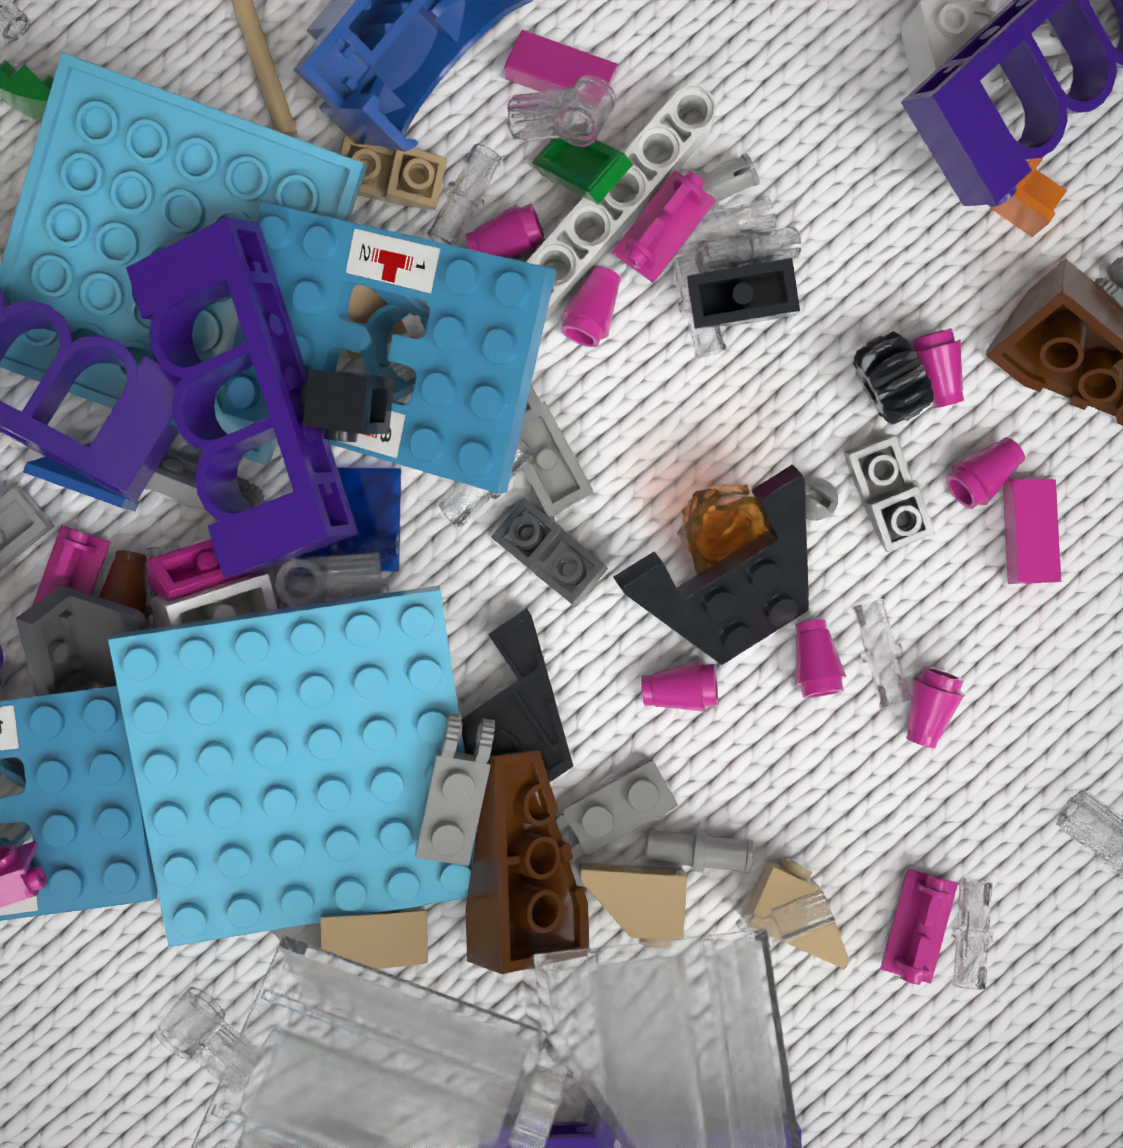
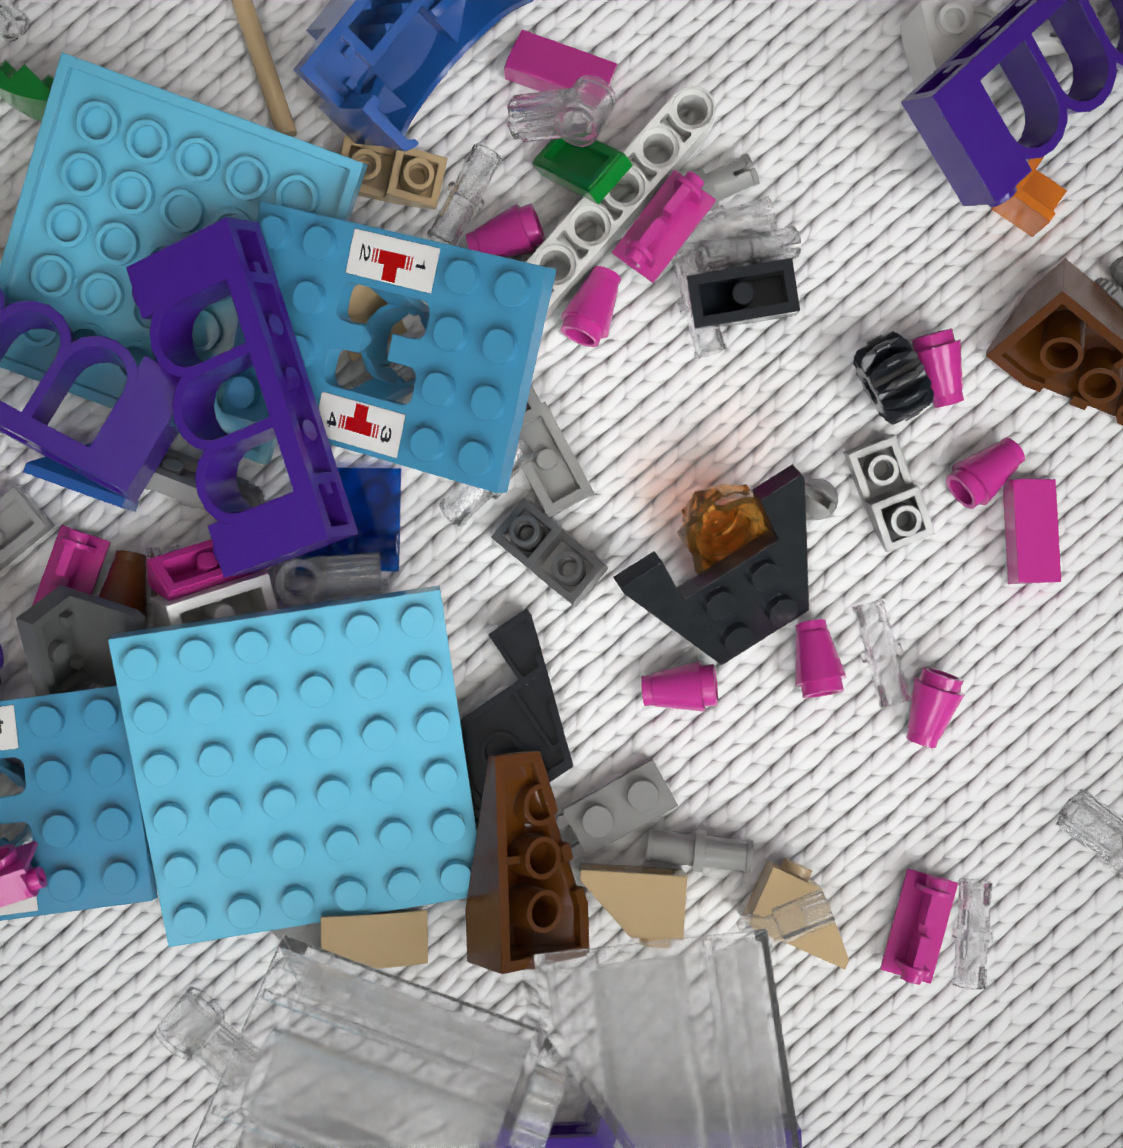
(347, 403): black brick -> none
(455, 795): light grey hinge -> none

